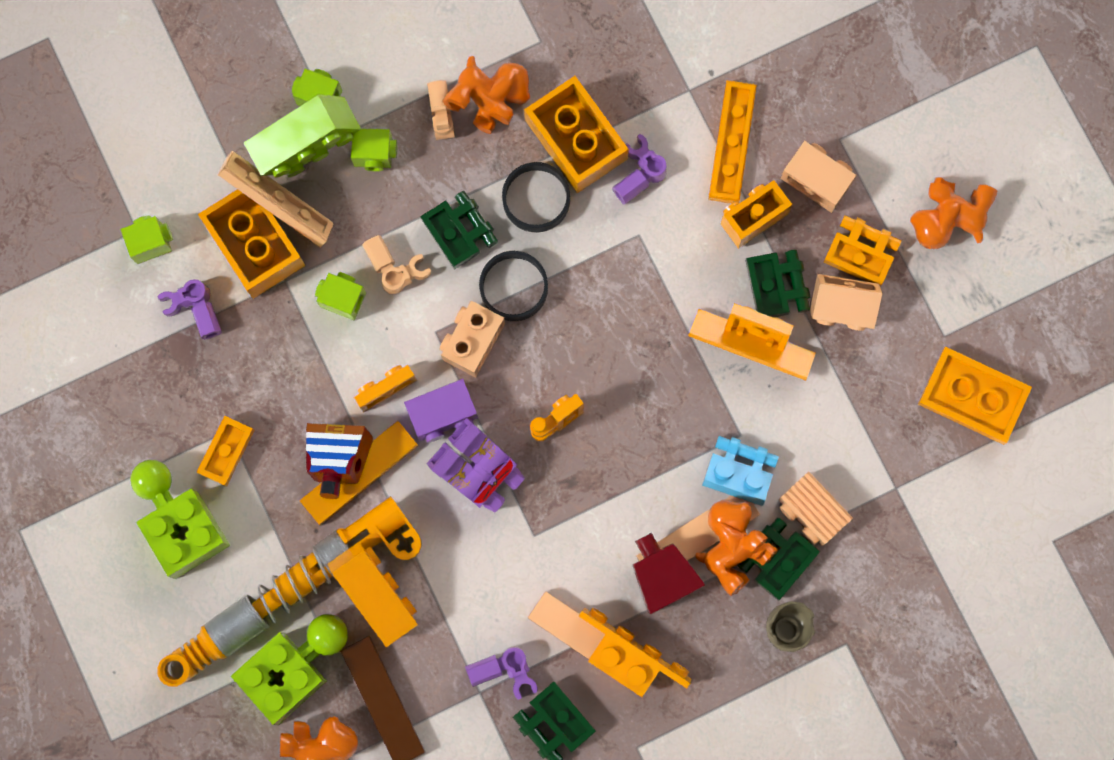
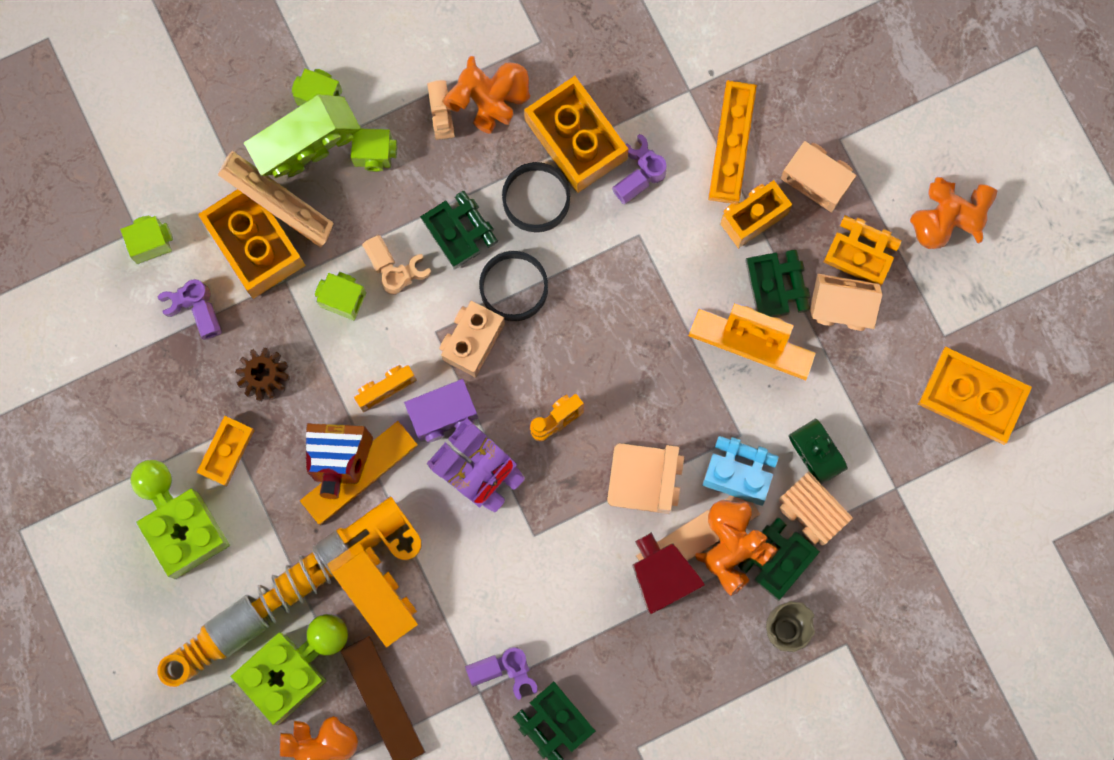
(268, 383): none -> reddish brown gear
(566, 625): light nougat tile -> none
(628, 660): light orange bracket -> none
(645, 478): none -> light nougat bracket
(818, 451): none -> dark green beam

